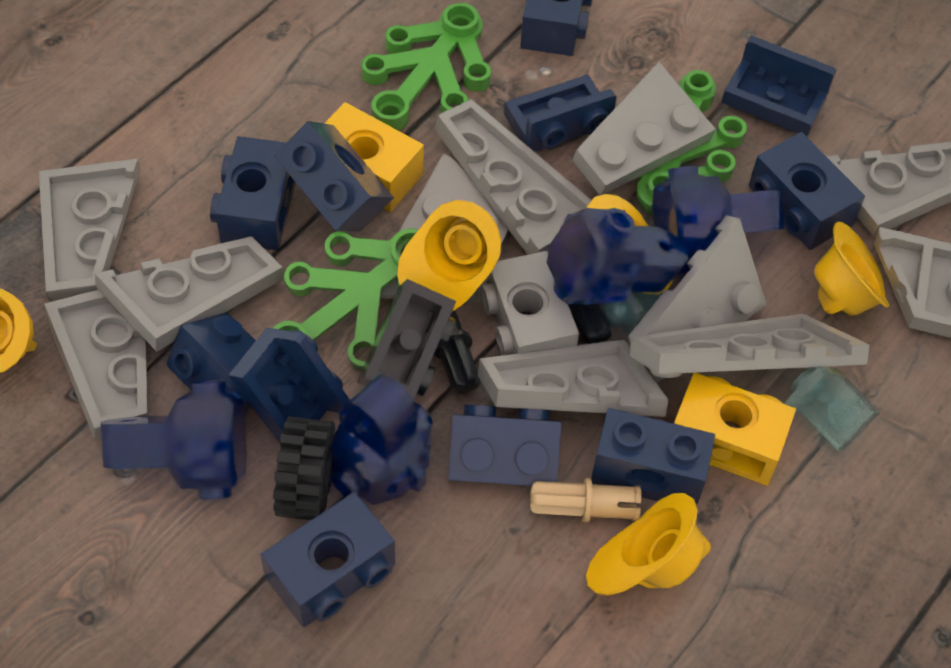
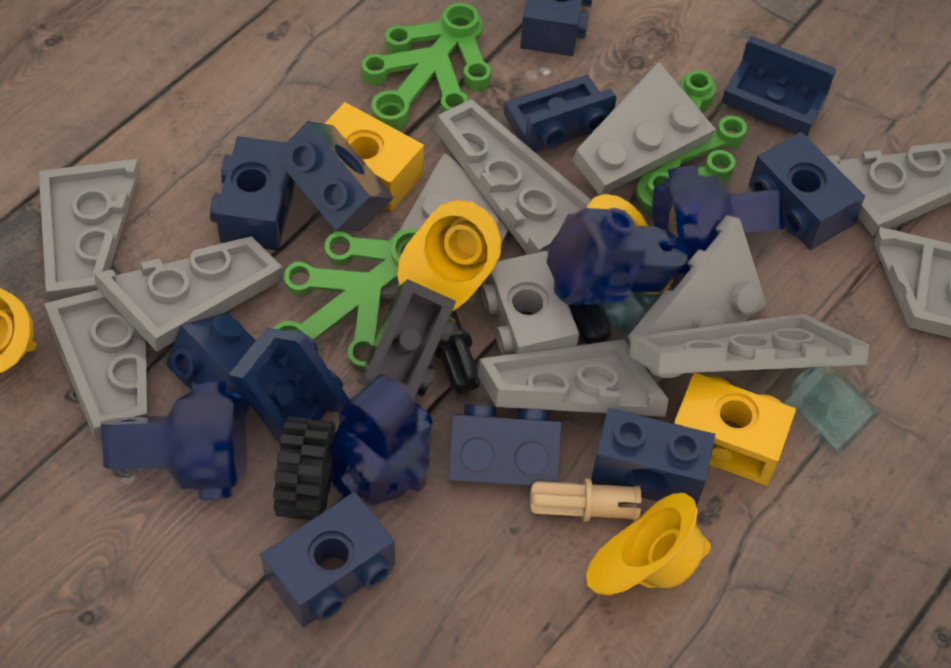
(849, 275): yellow piece -> none

